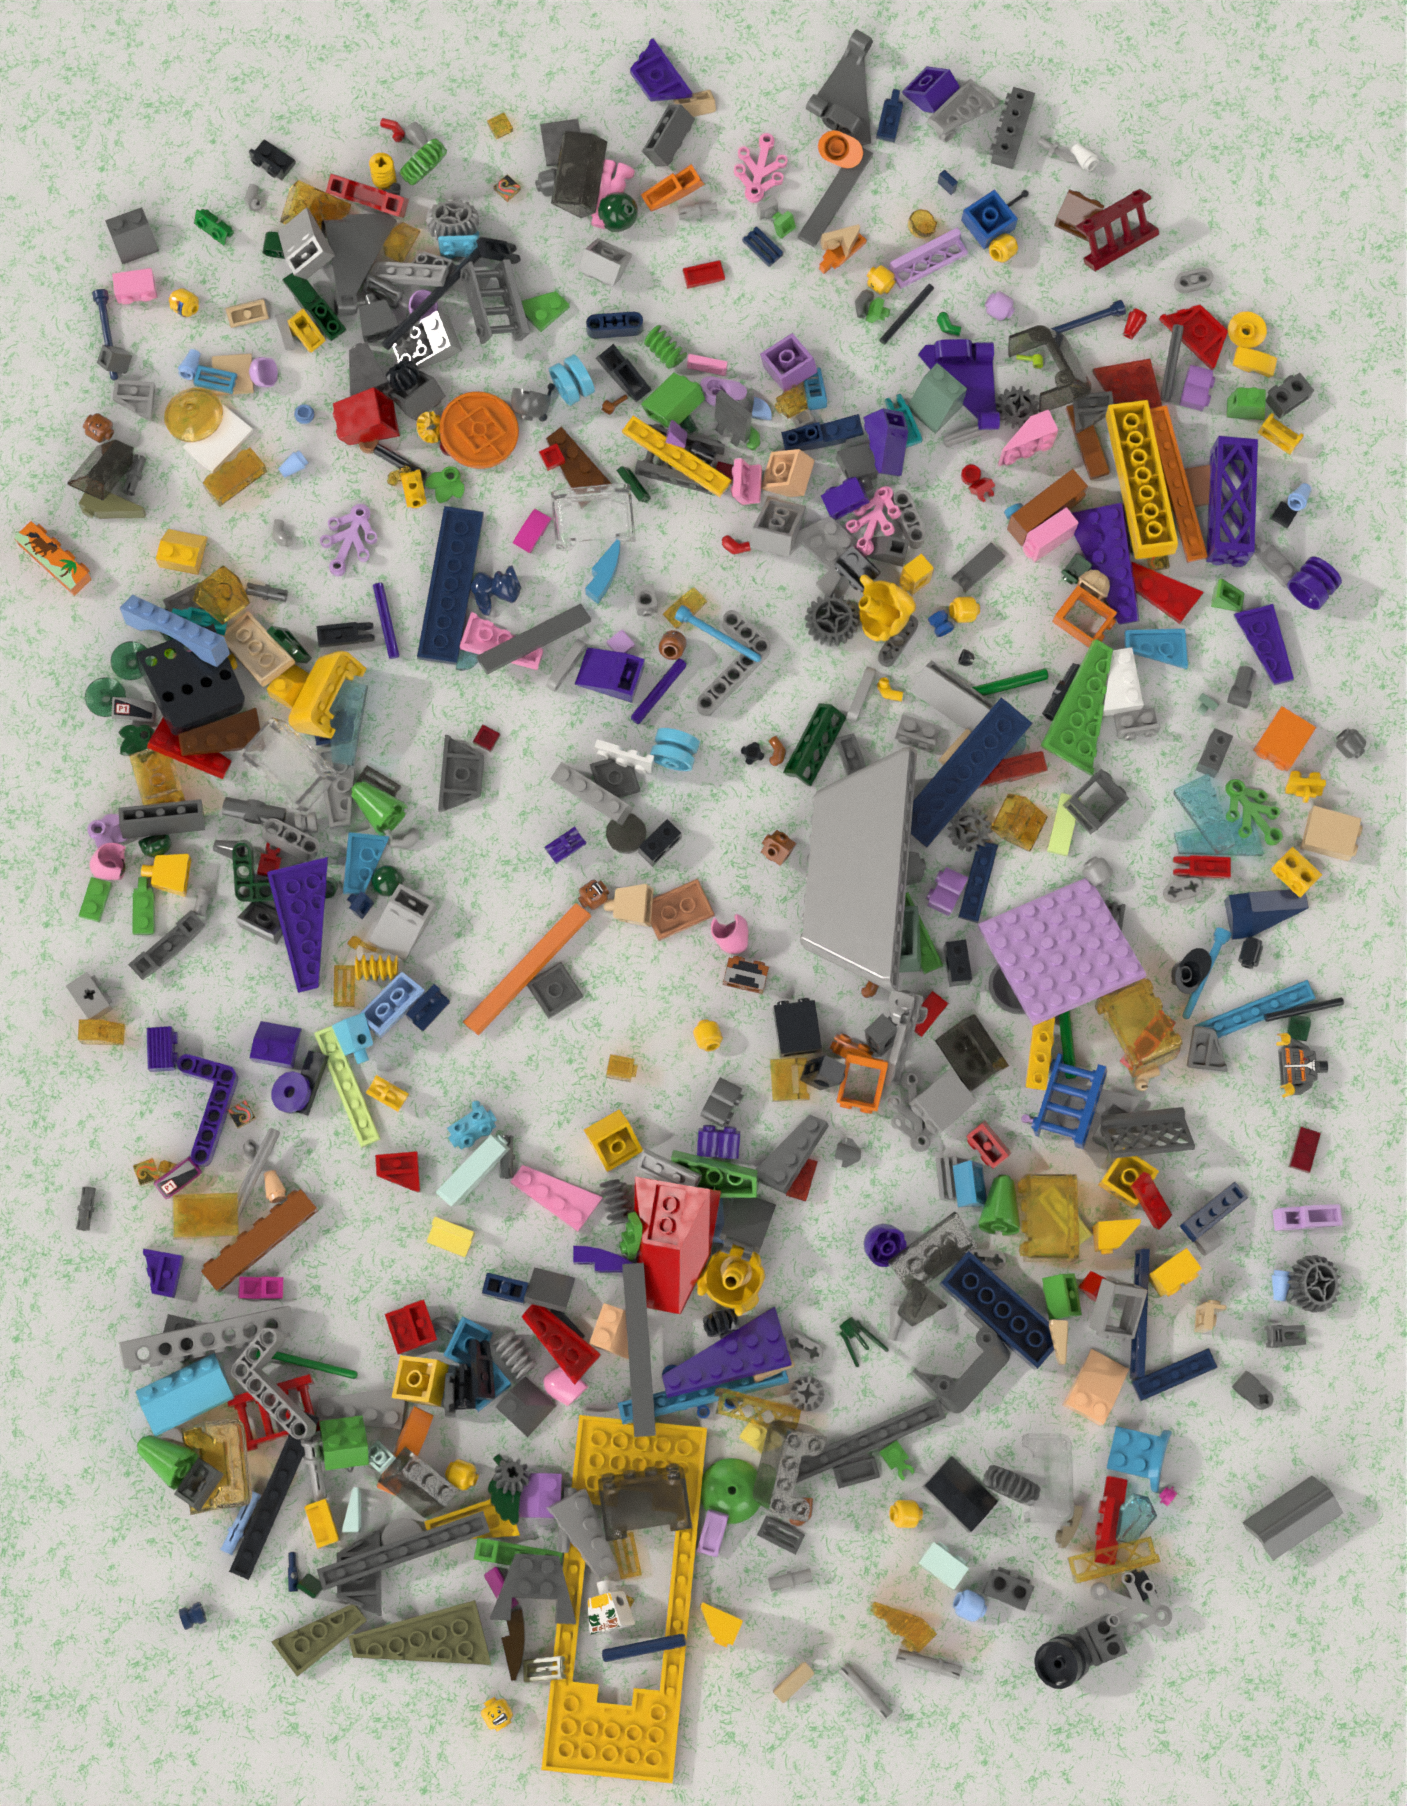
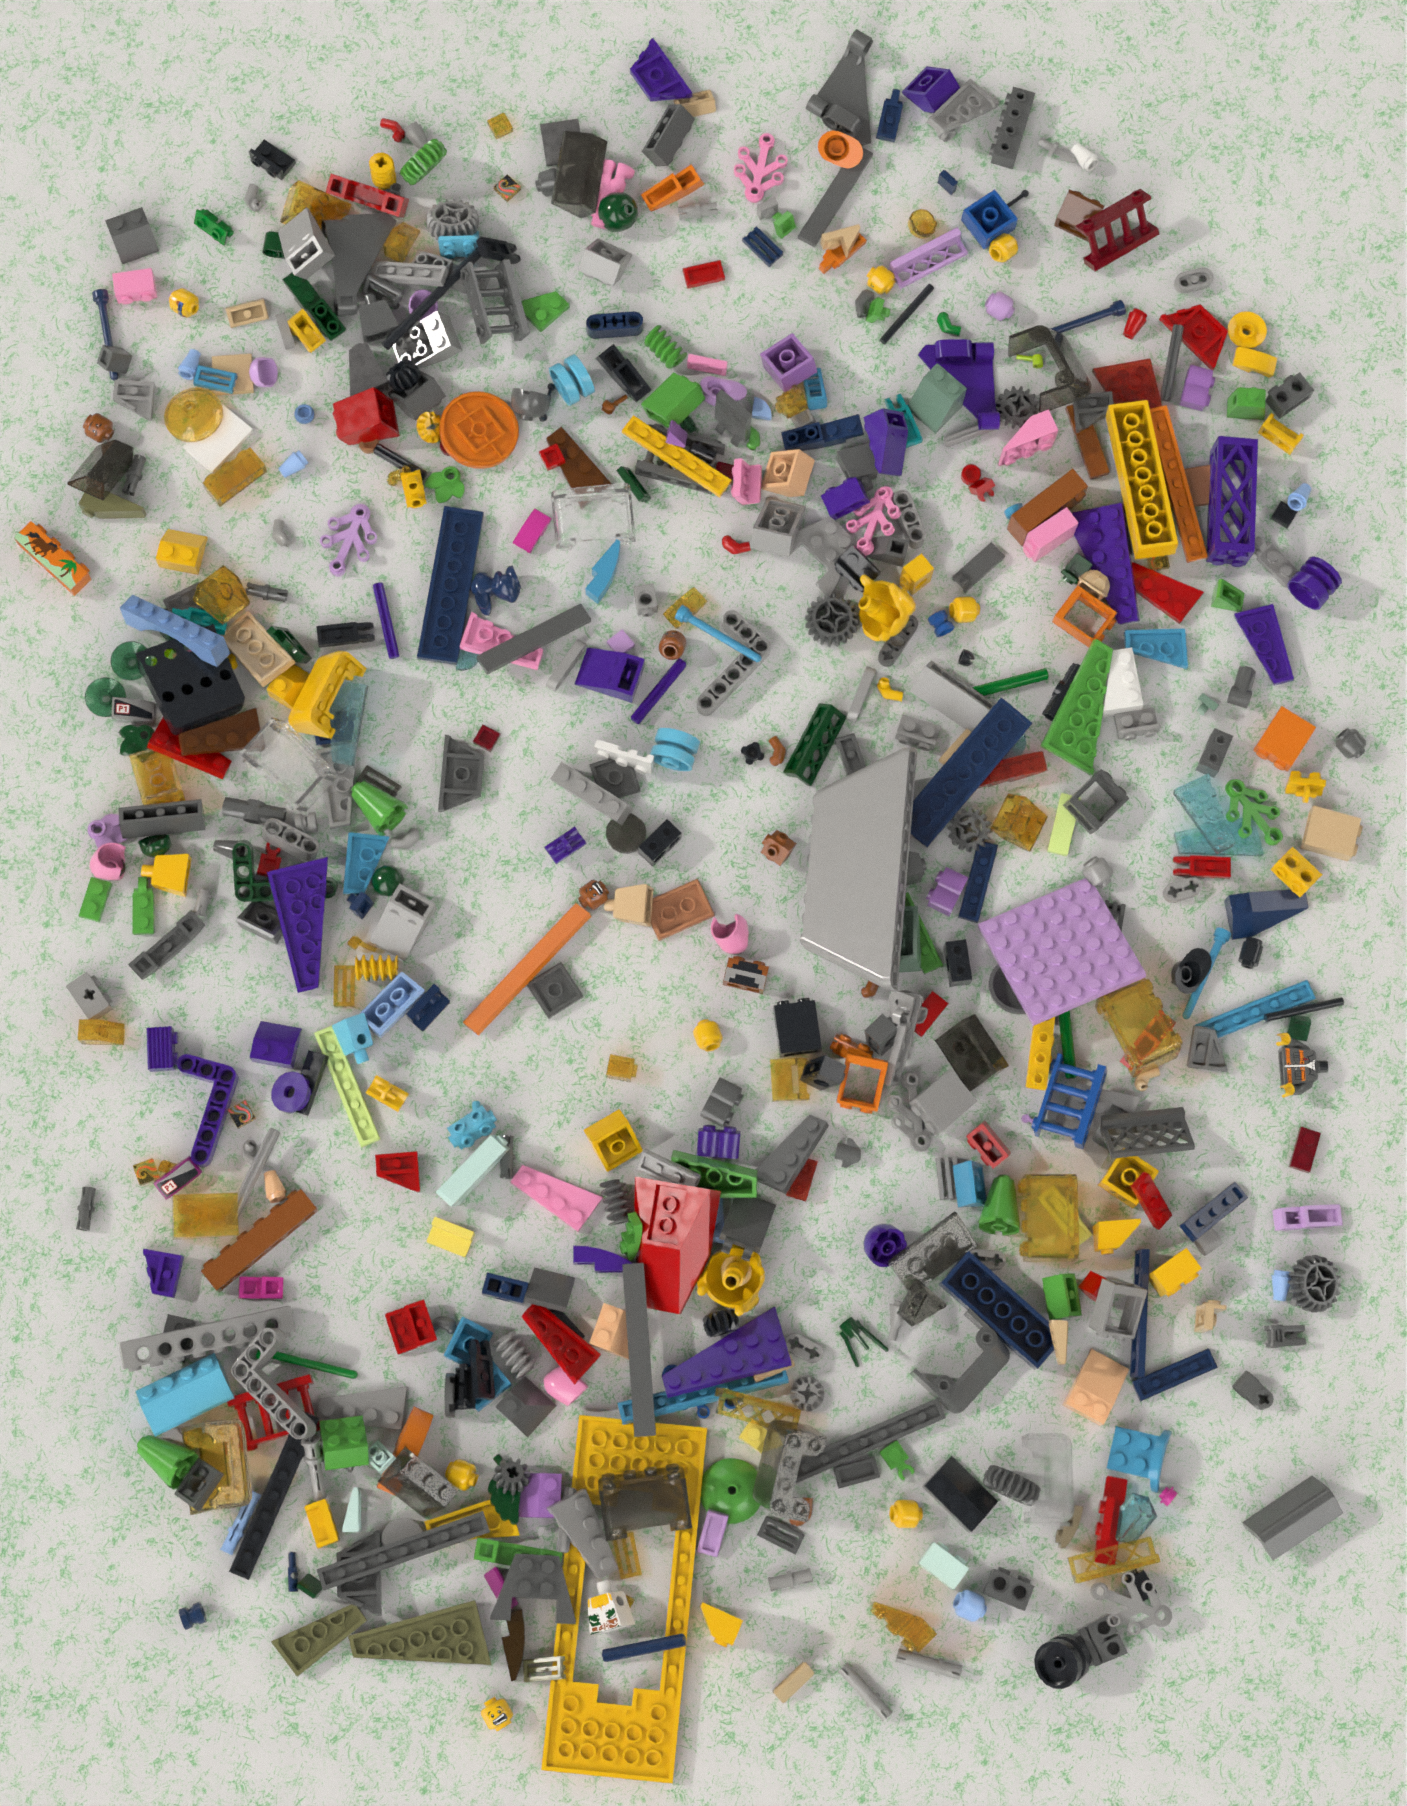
(420, 1380): yellow slope -> none

